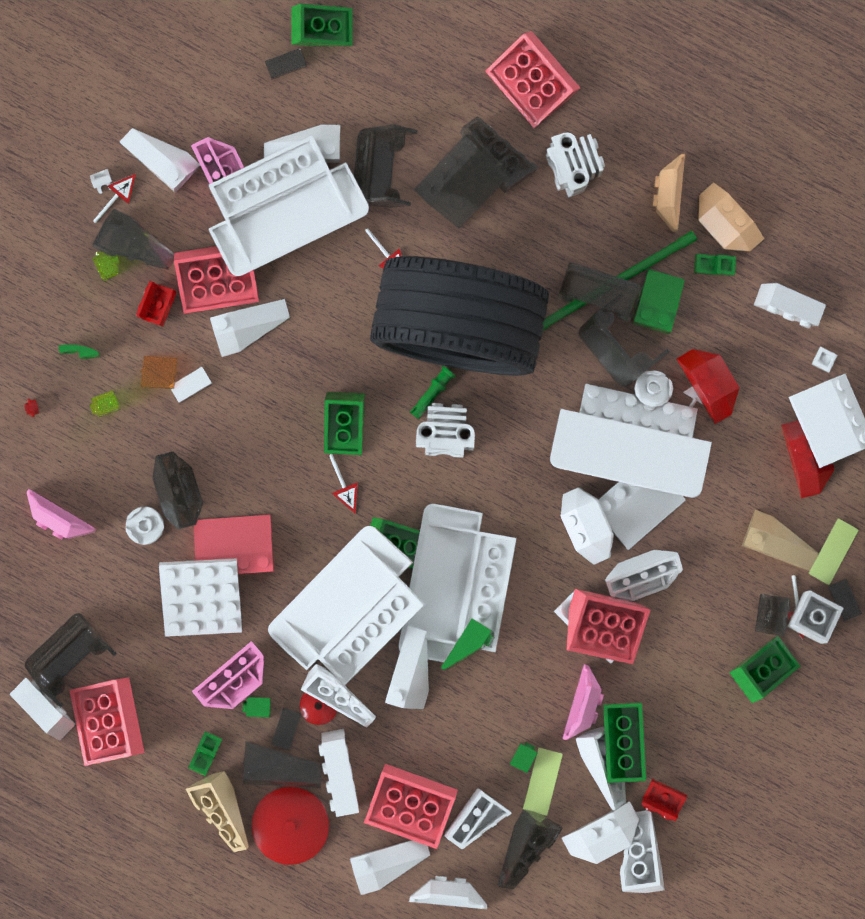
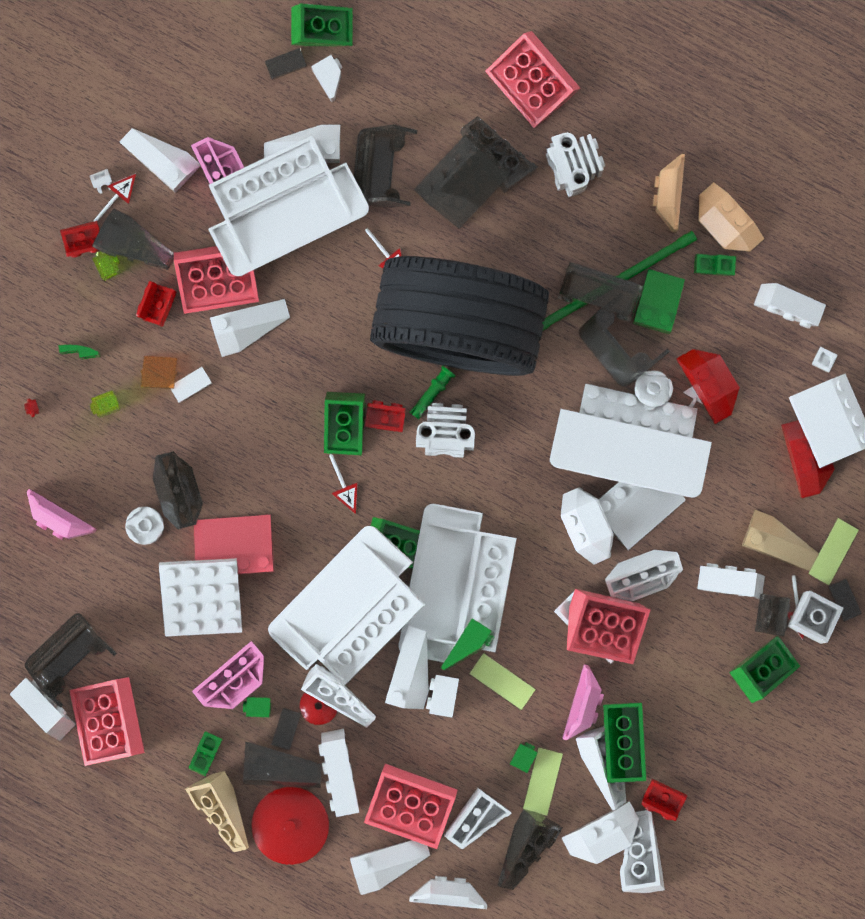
(80, 239): none -> red bracket
(328, 75): none -> white slope
(385, 417): none -> red bracket
(443, 695): none -> white brick
(502, 681): none -> yellowish green sticker
(731, 581): none -> white wedge

